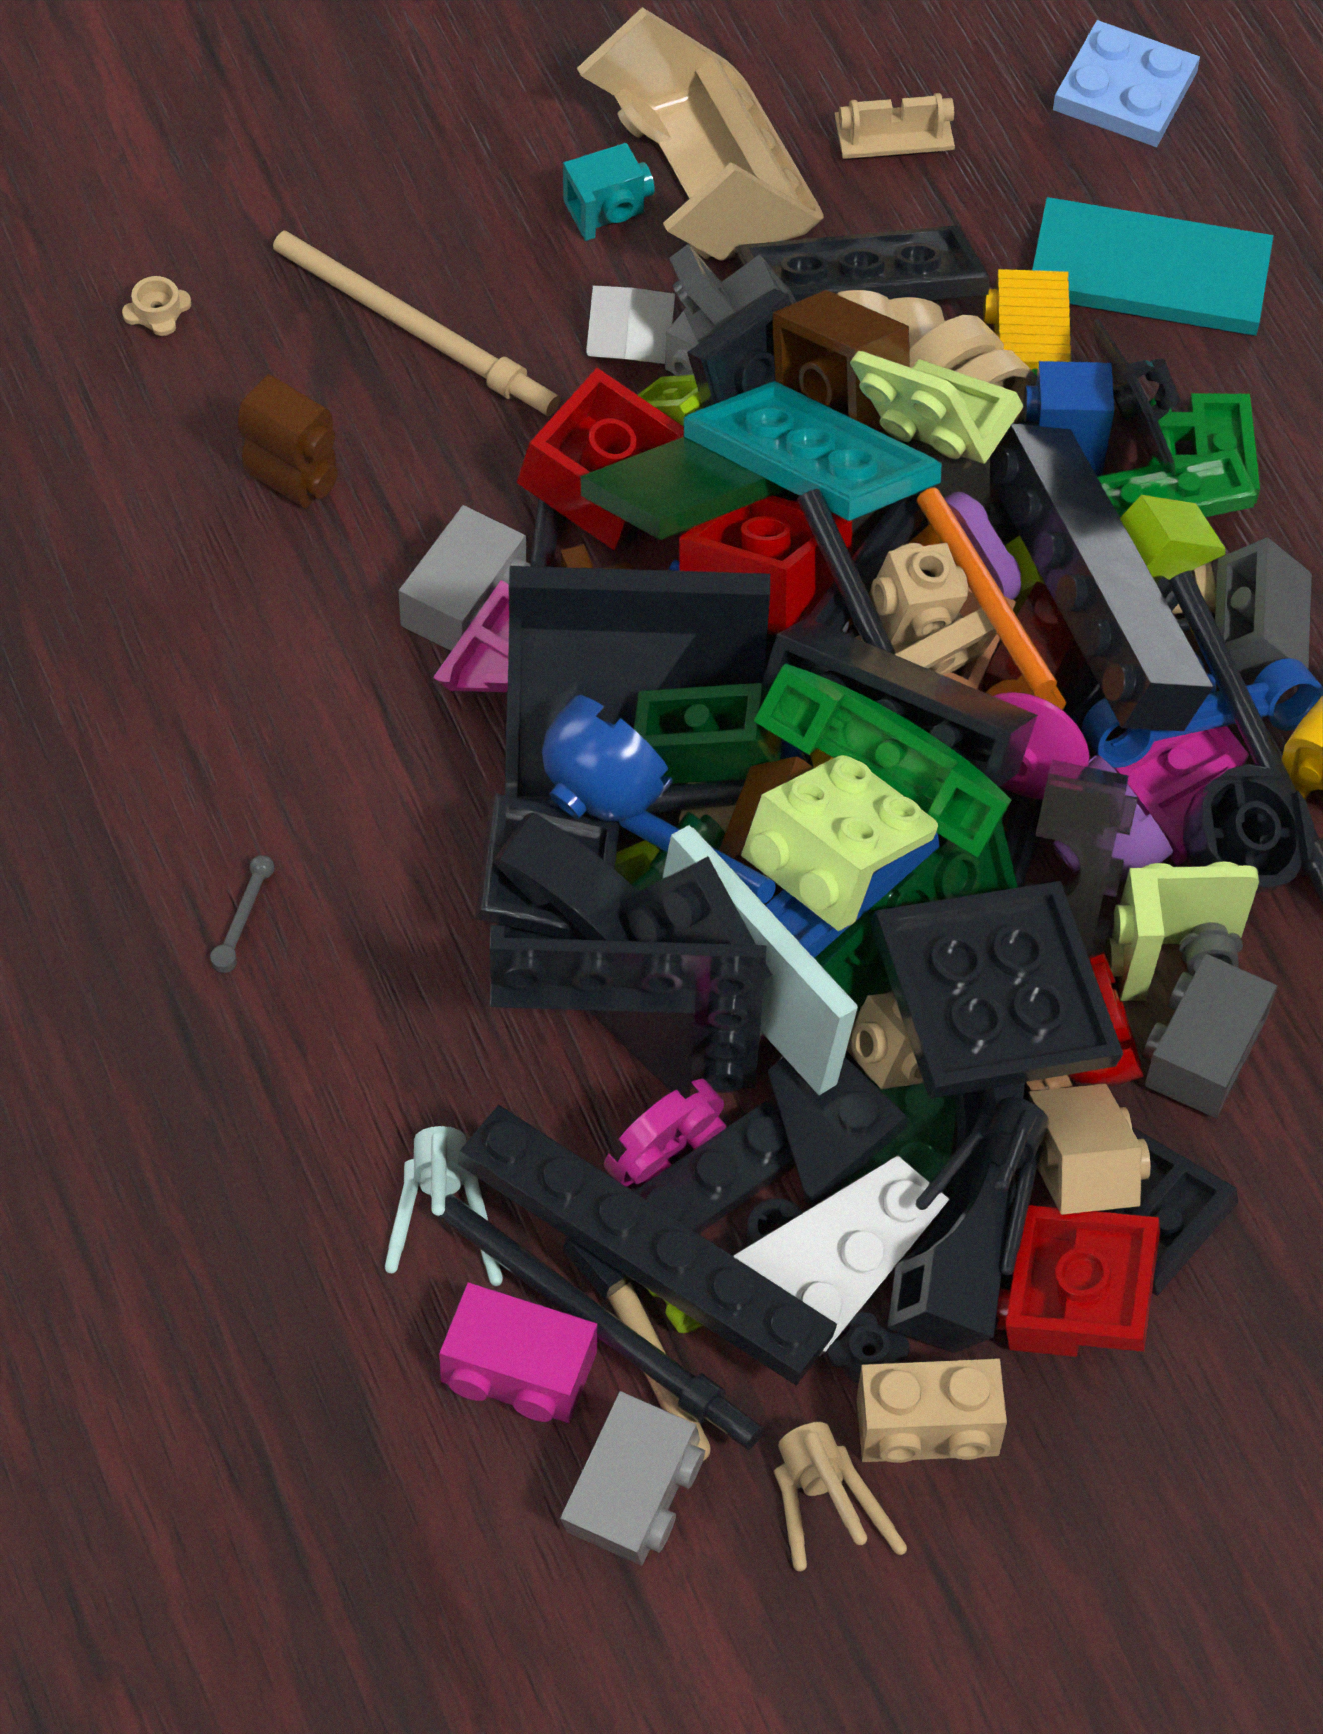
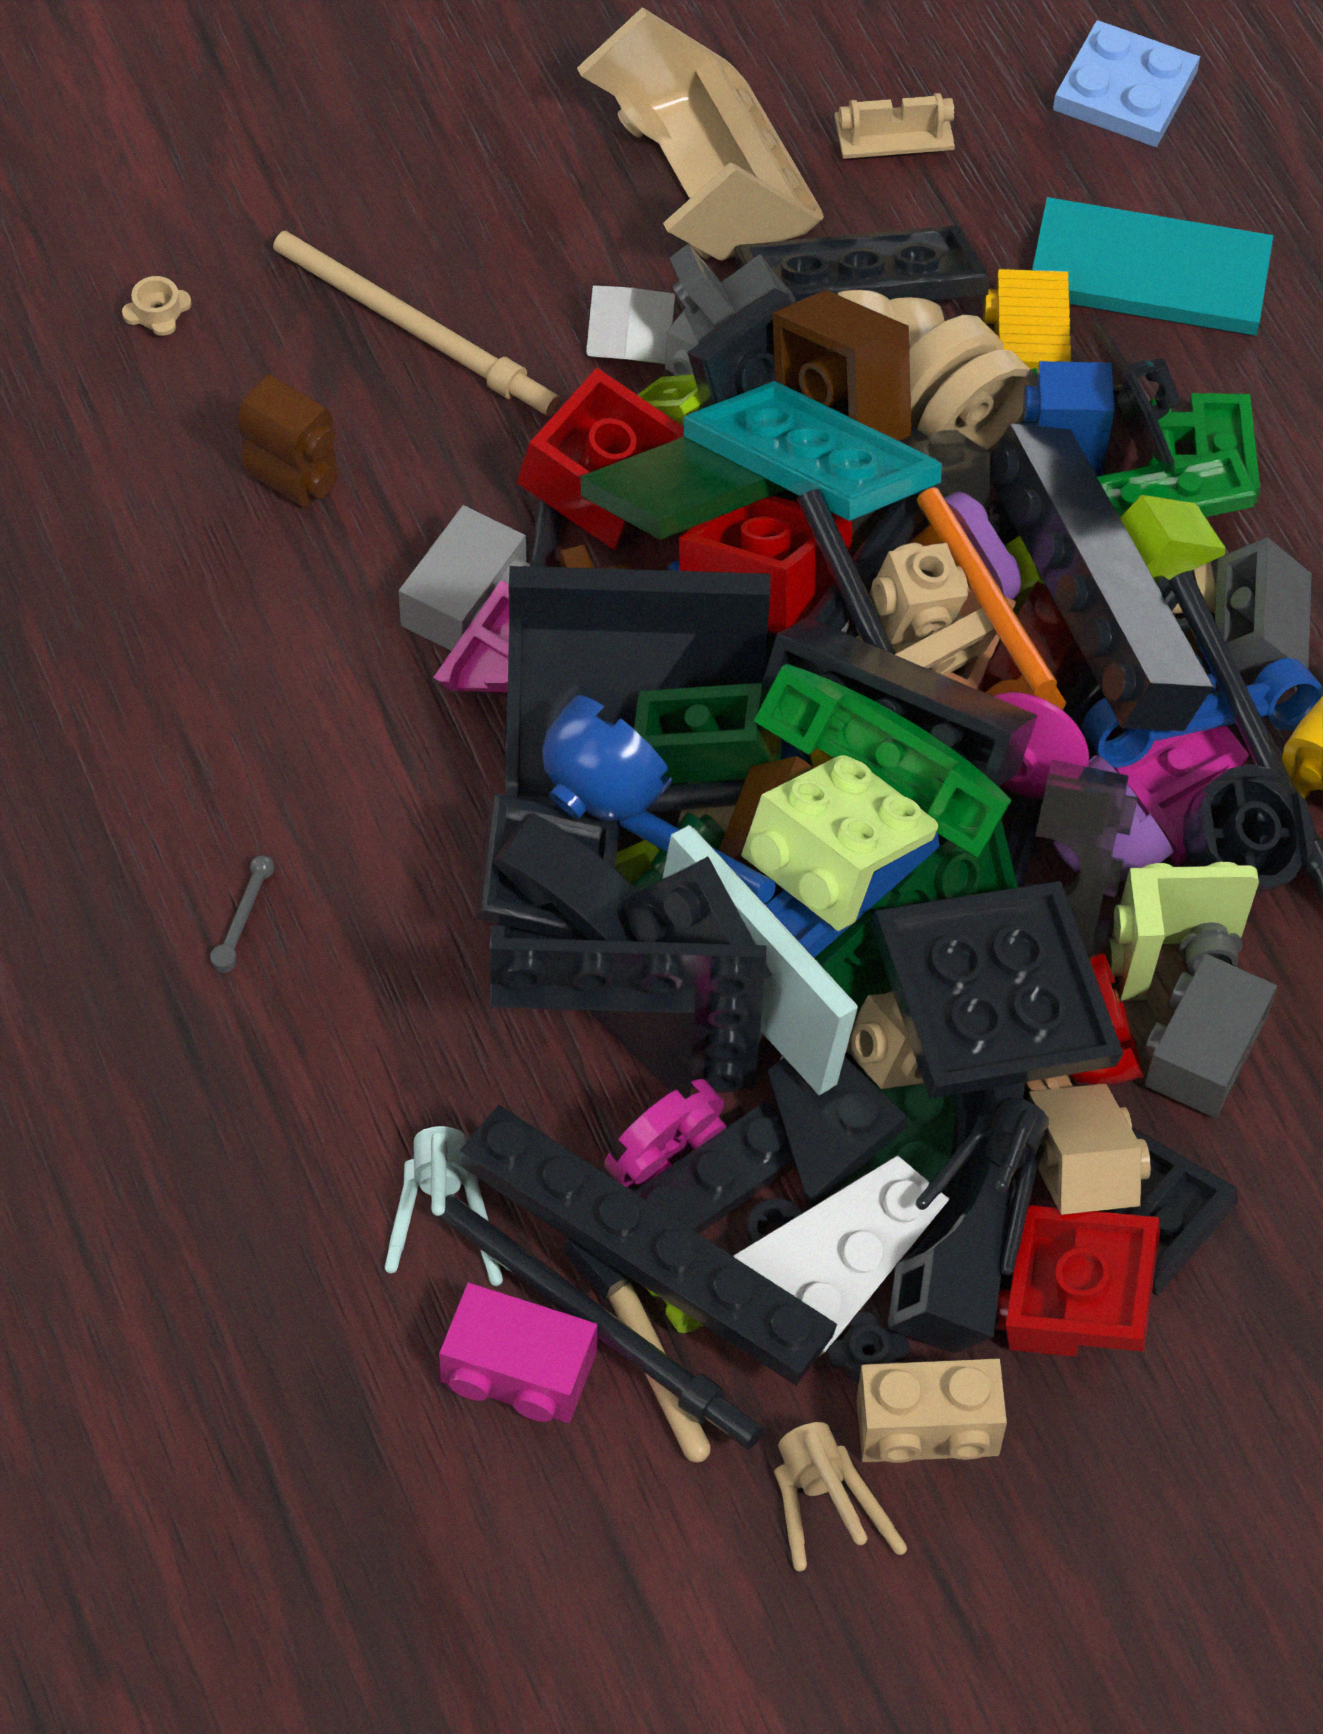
(605, 188): teal brick -> none
(633, 1479): light grey brick -> none
(937, 405): yellowish green bracket -> none

